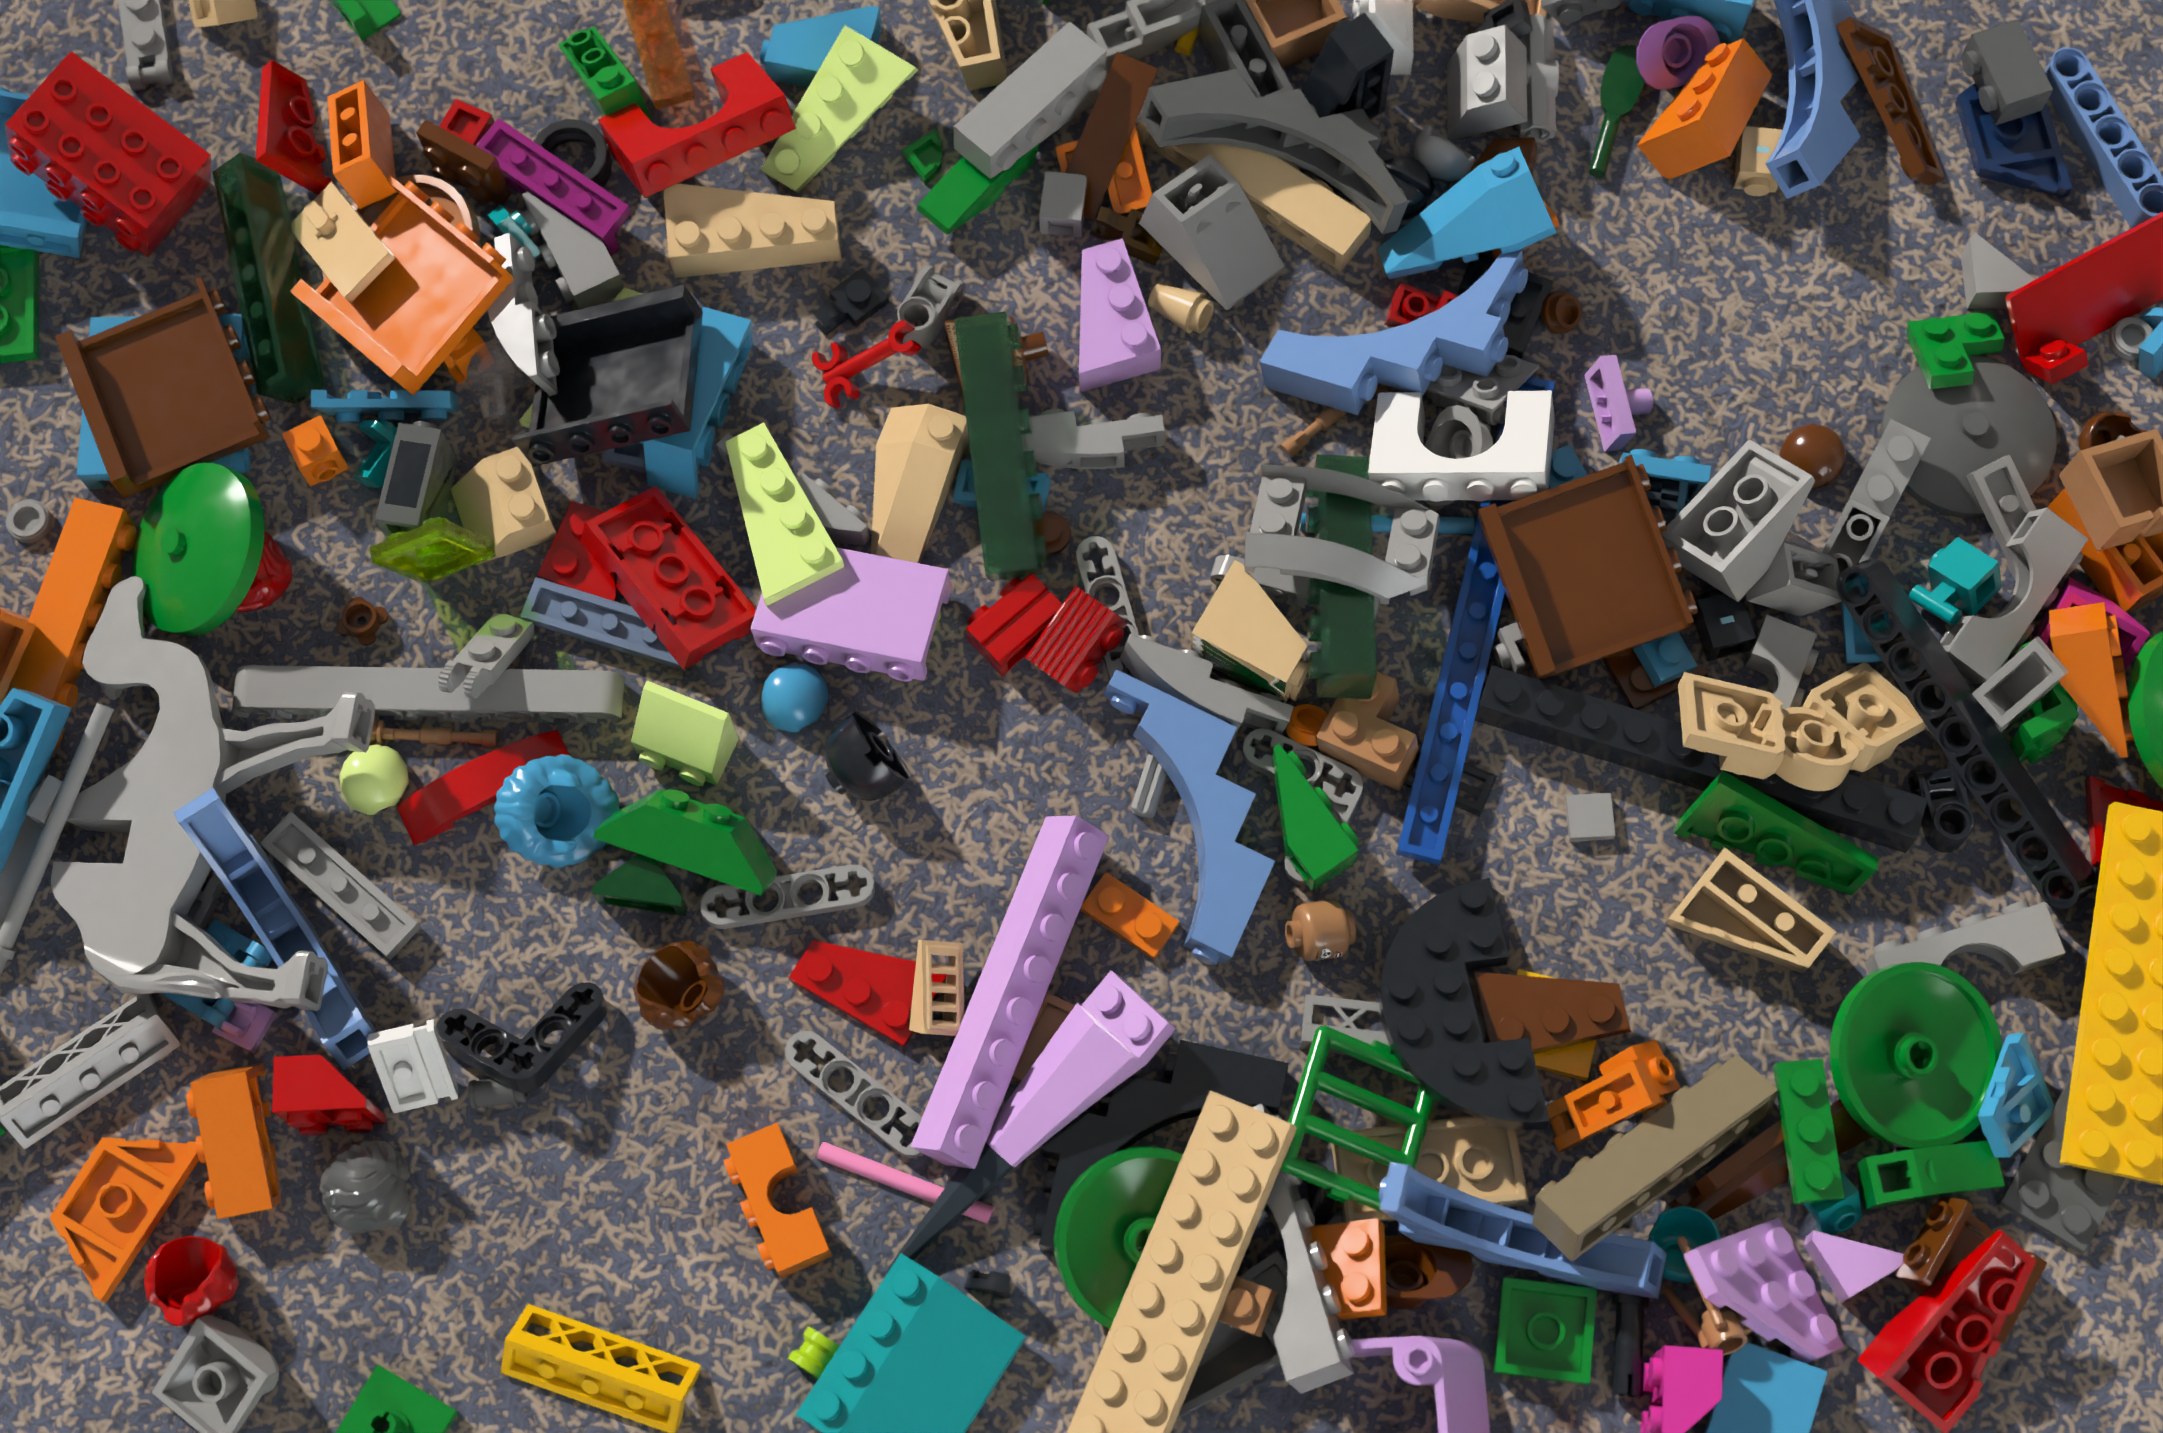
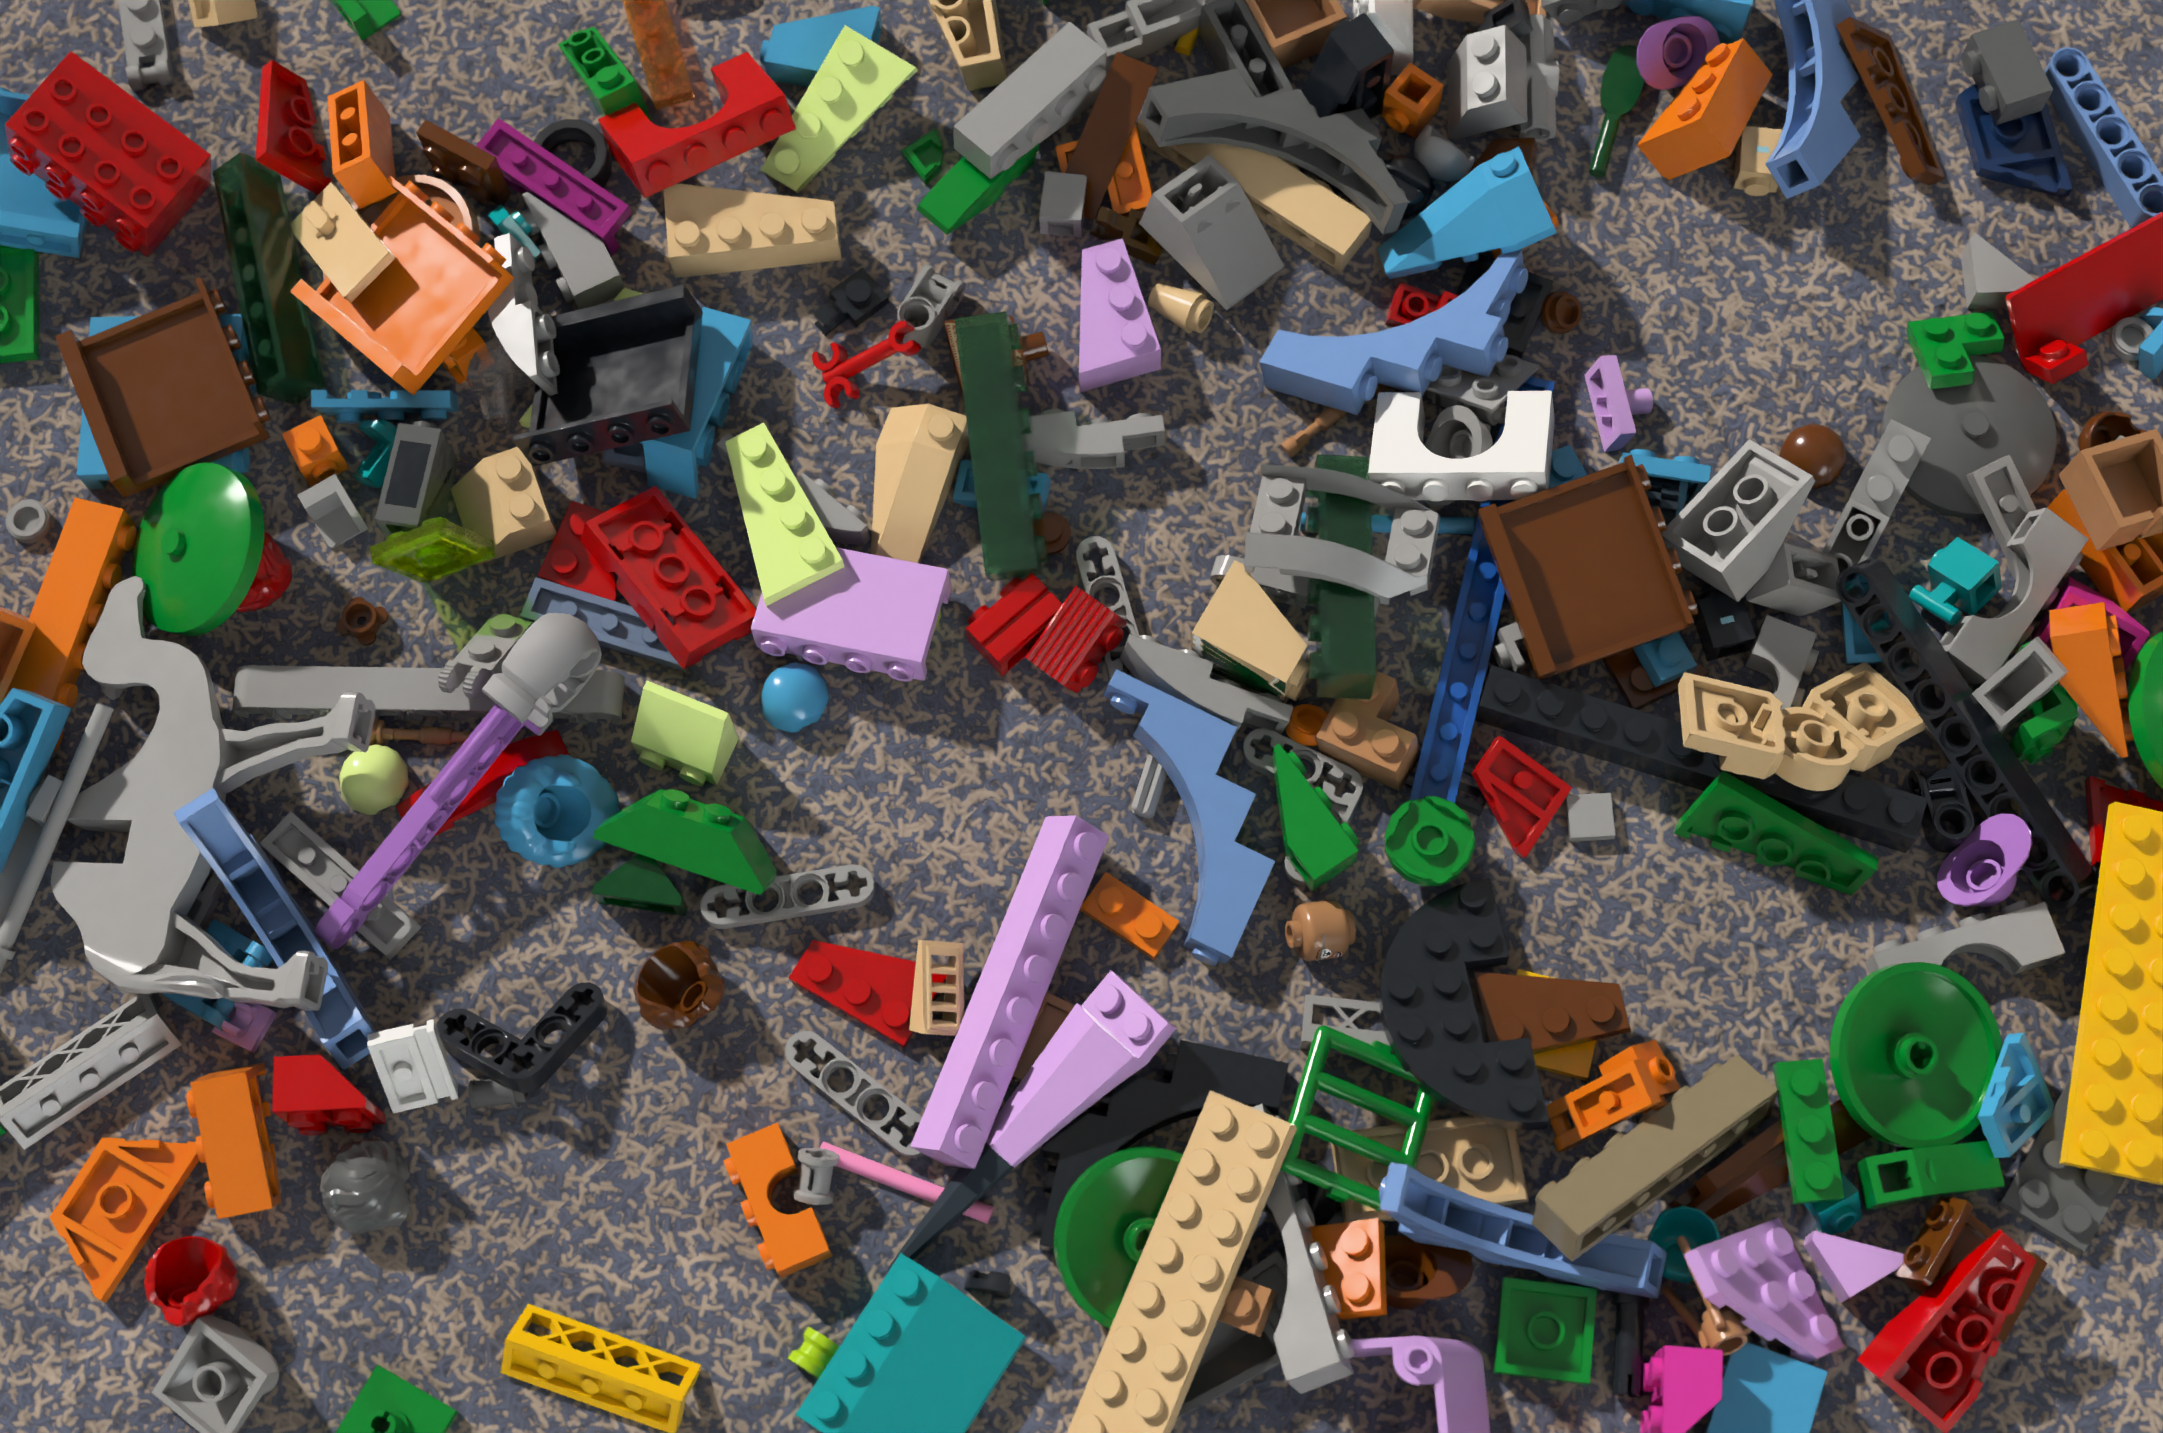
(332, 511): none -> light grey panel
(467, 121): red plate -> none
(536, 679): none -> piece
(815, 1176): none -> light grey bush
(862, 761): black cylinder -> none
(1411, 101): none -> orange brick
(1429, 841): none -> green tile
(1519, 793): none -> red wing
(1751, 915): tan wedge -> none
(1986, 863): none -> medium lavender piece

